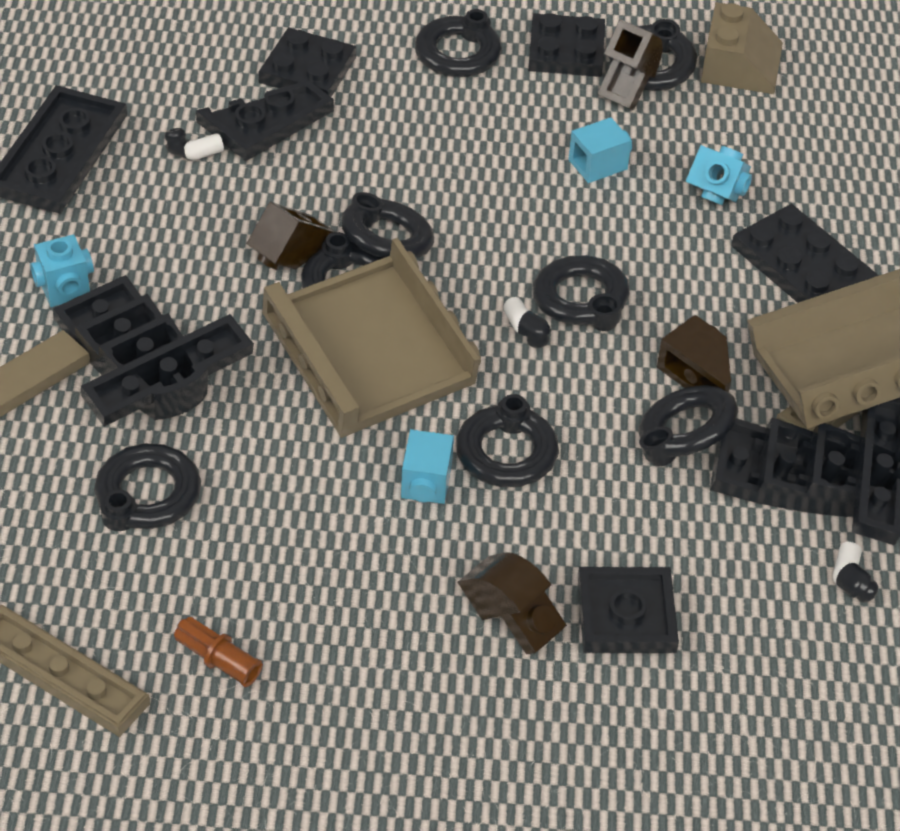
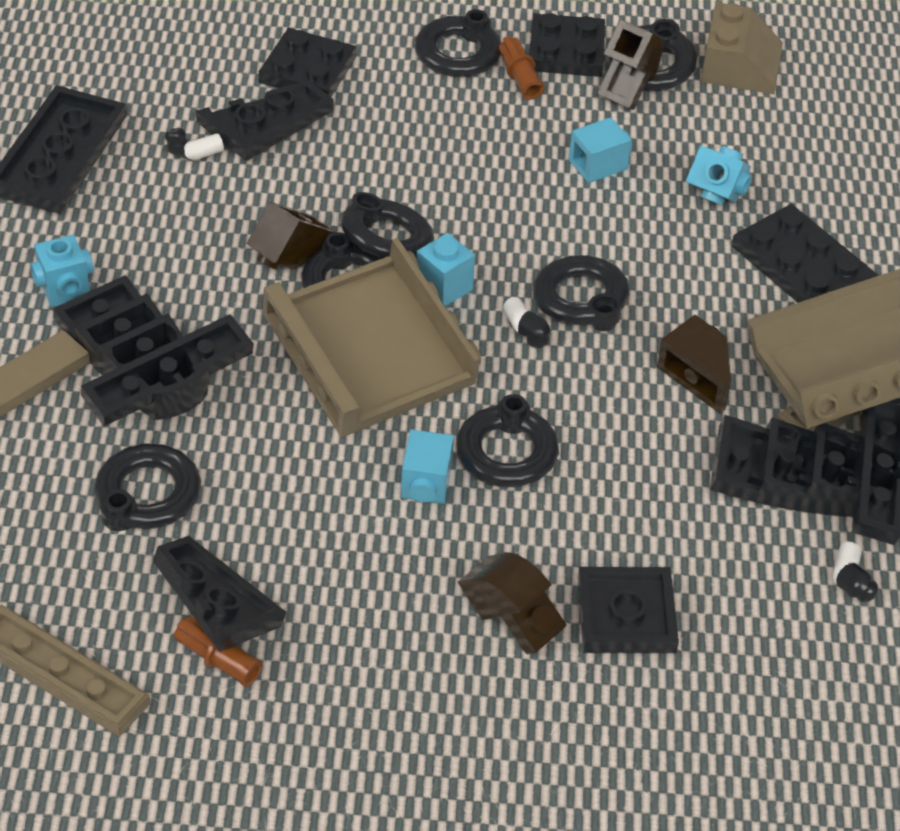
(215, 595): none -> black wing
(448, 267): none -> medium azure brick
(521, 68): none -> dark orange axle
(663, 446): black piece -> none

